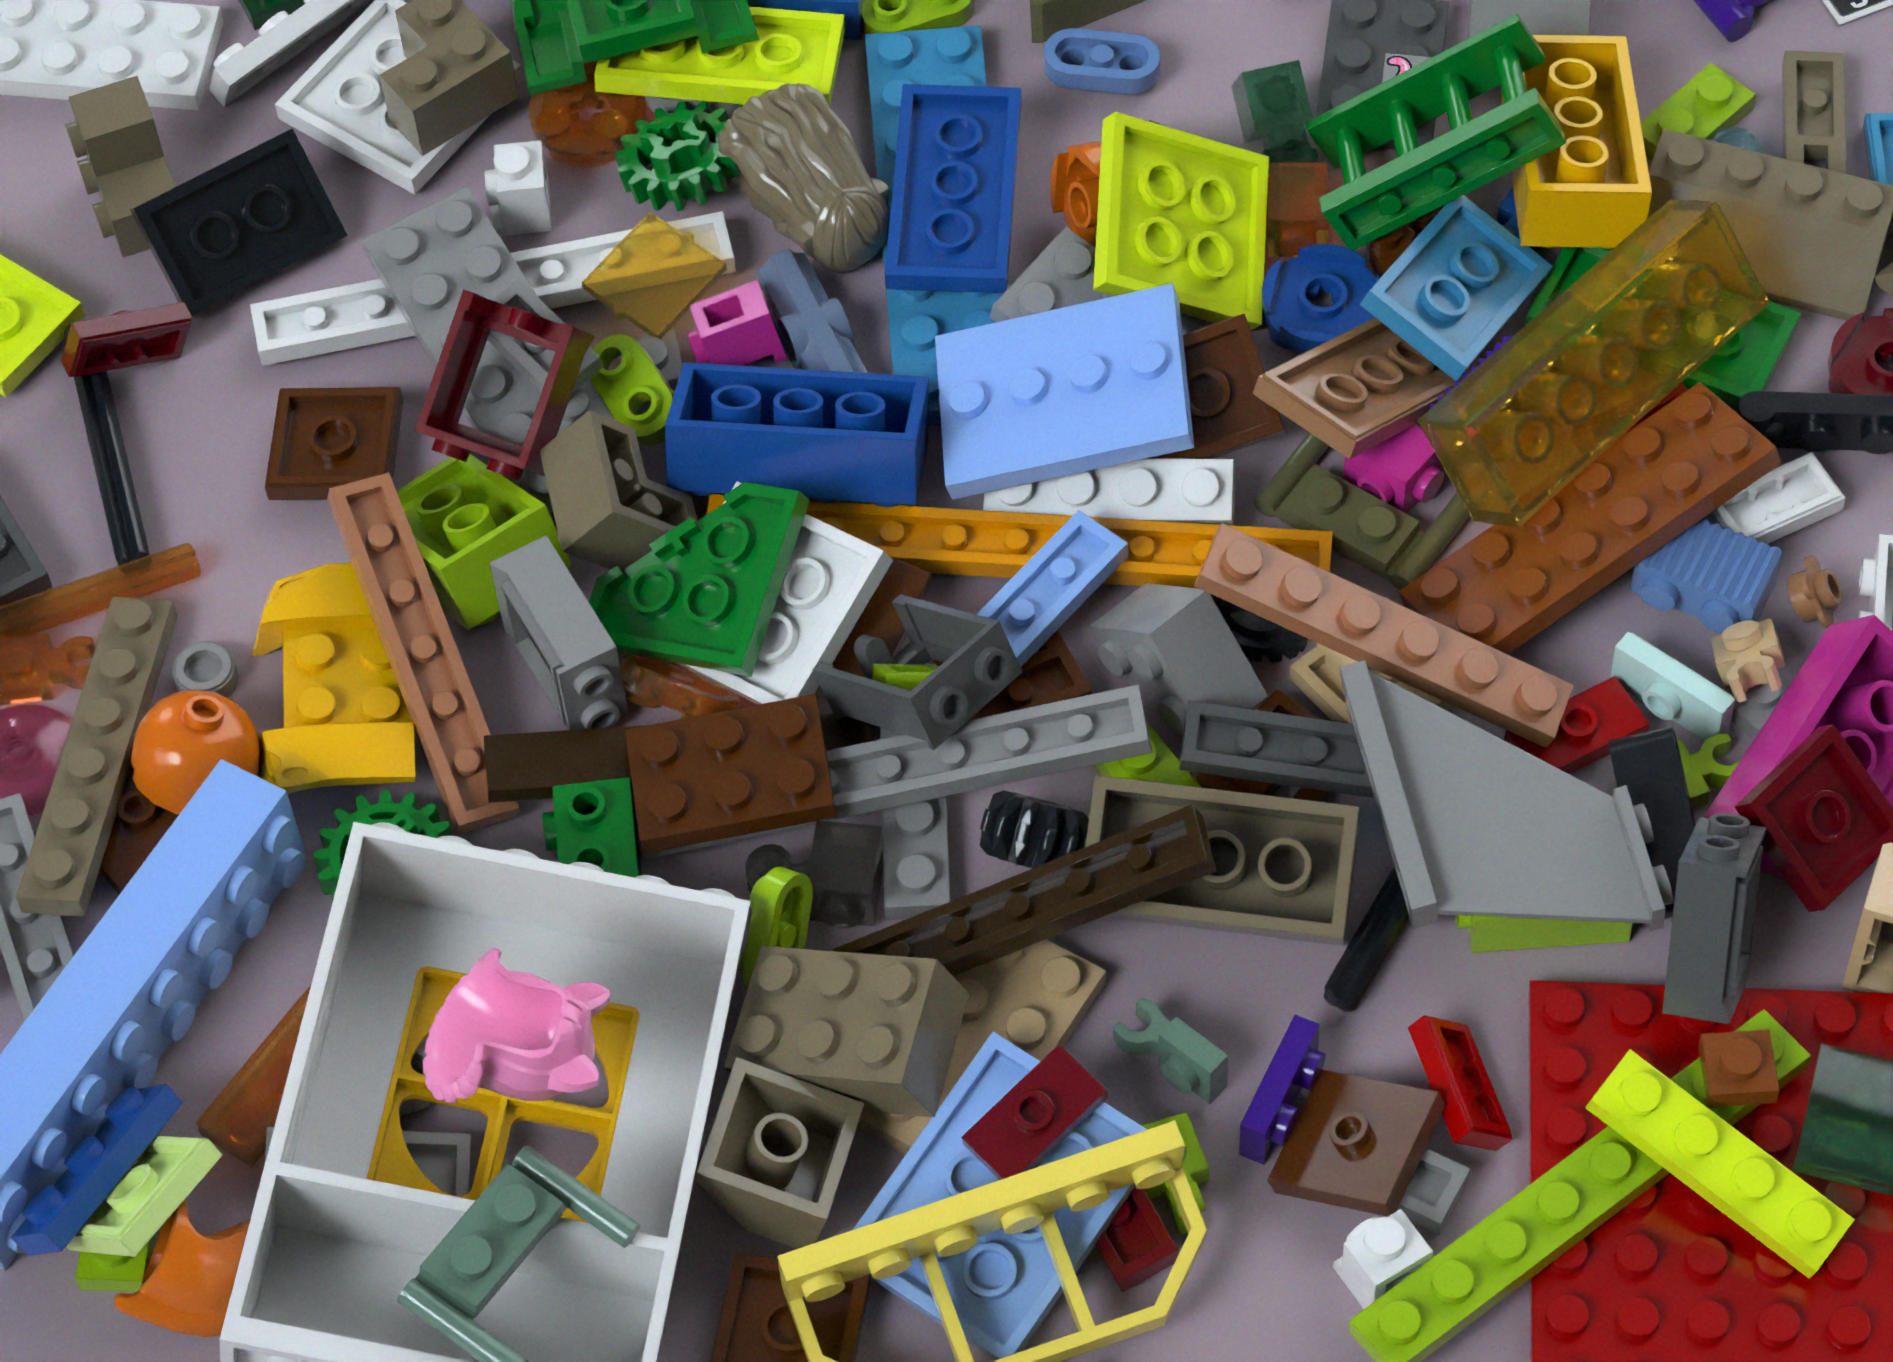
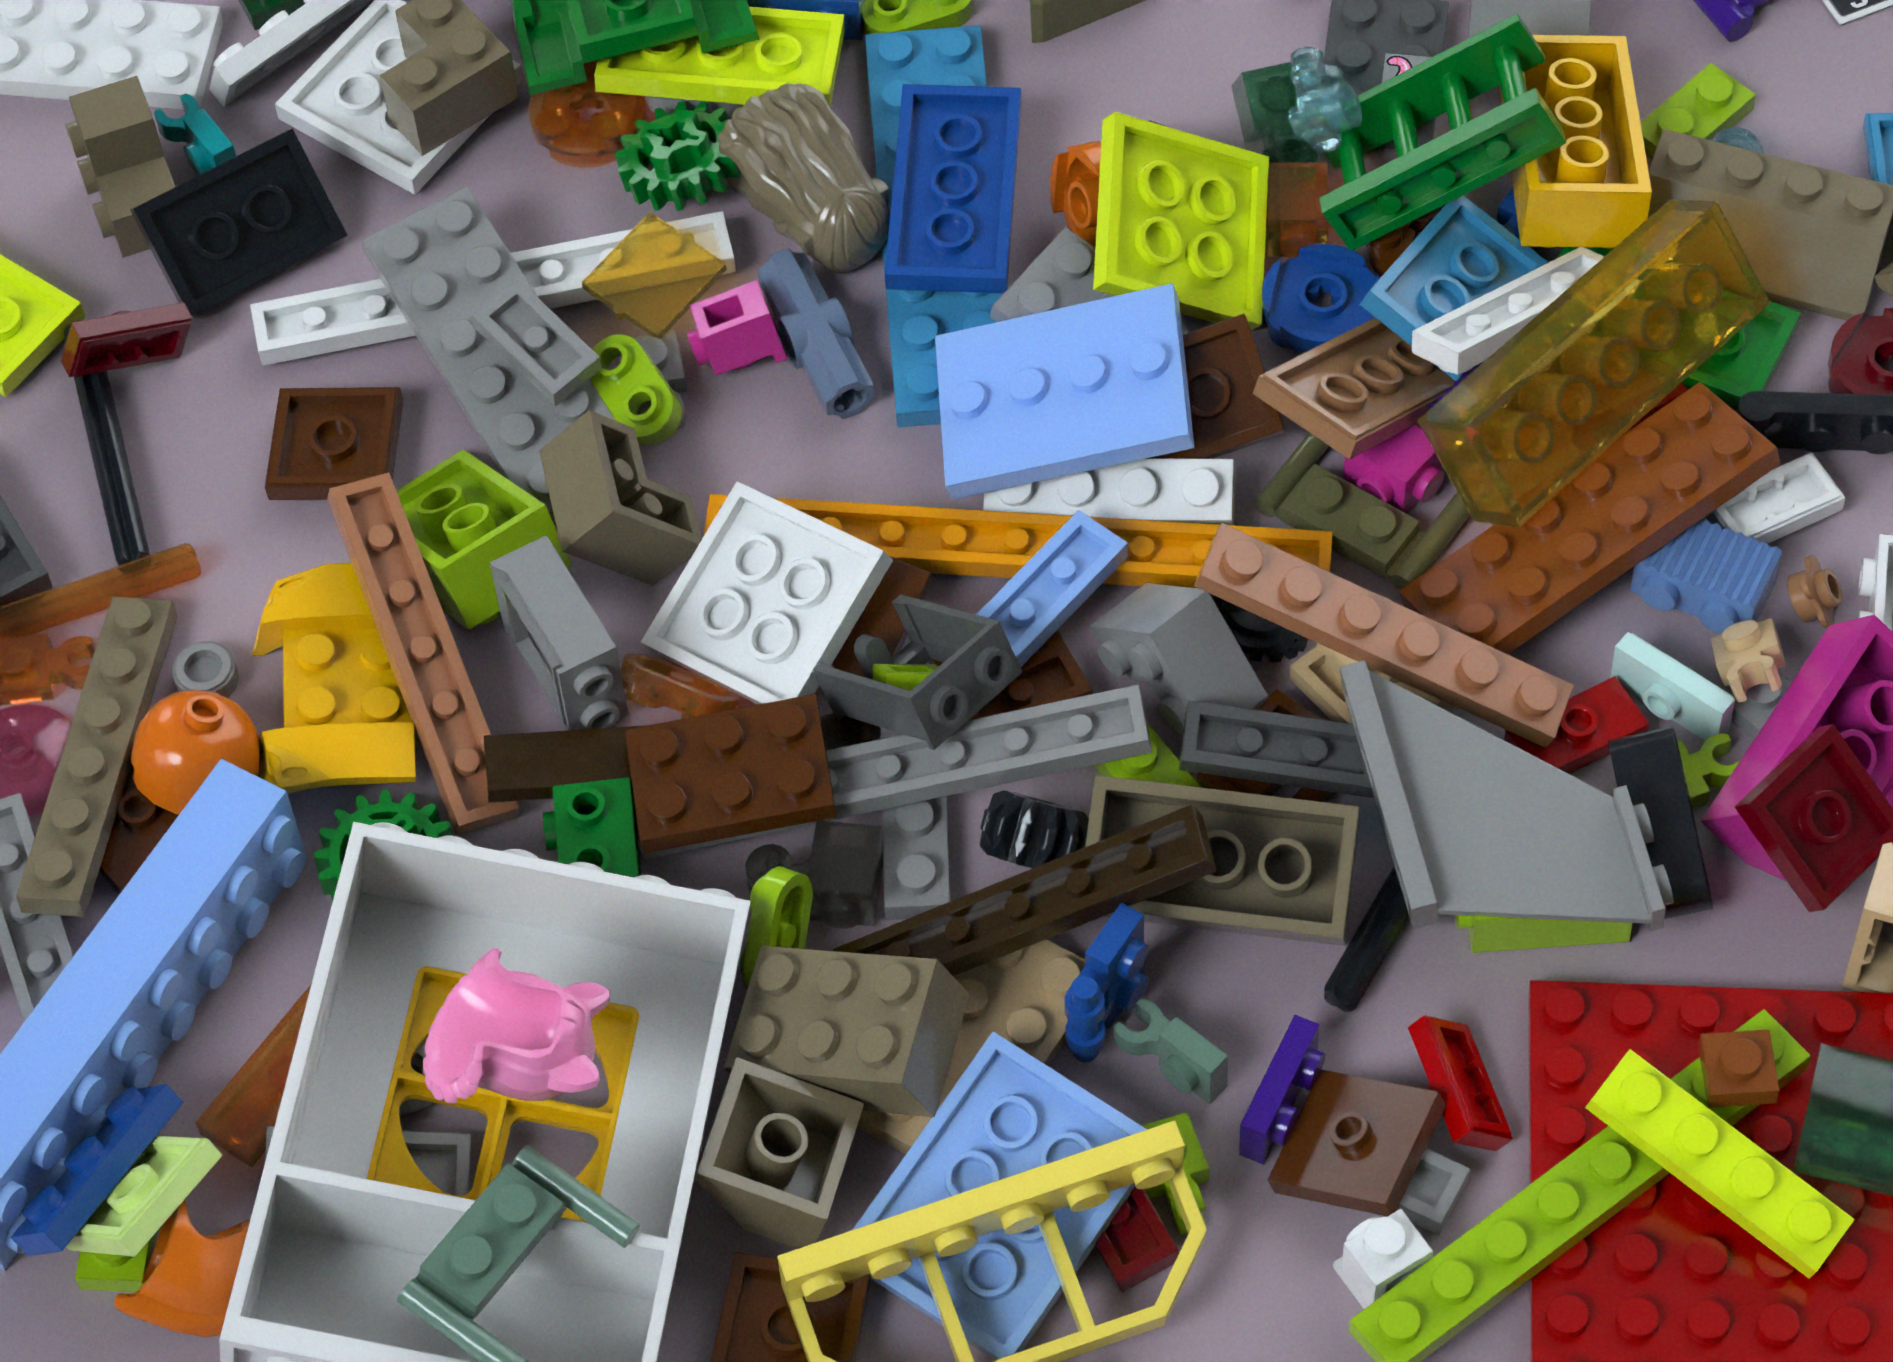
(205, 140): none -> teal plate
(457, 369): dark red window -> none
(519, 189): white brick -> none
(706, 583): green plate -> none
(799, 432): blue brick -> none
(1035, 1115): dark red plate -> none
(1103, 61): medium blue plate -> none
(1108, 982): none -> blue plate
(1324, 101): none -> clear light blue plate
(1485, 324): none -> white plate
(1713, 918): dark grey window -> none
(1814, 108): dark tan plate -> none

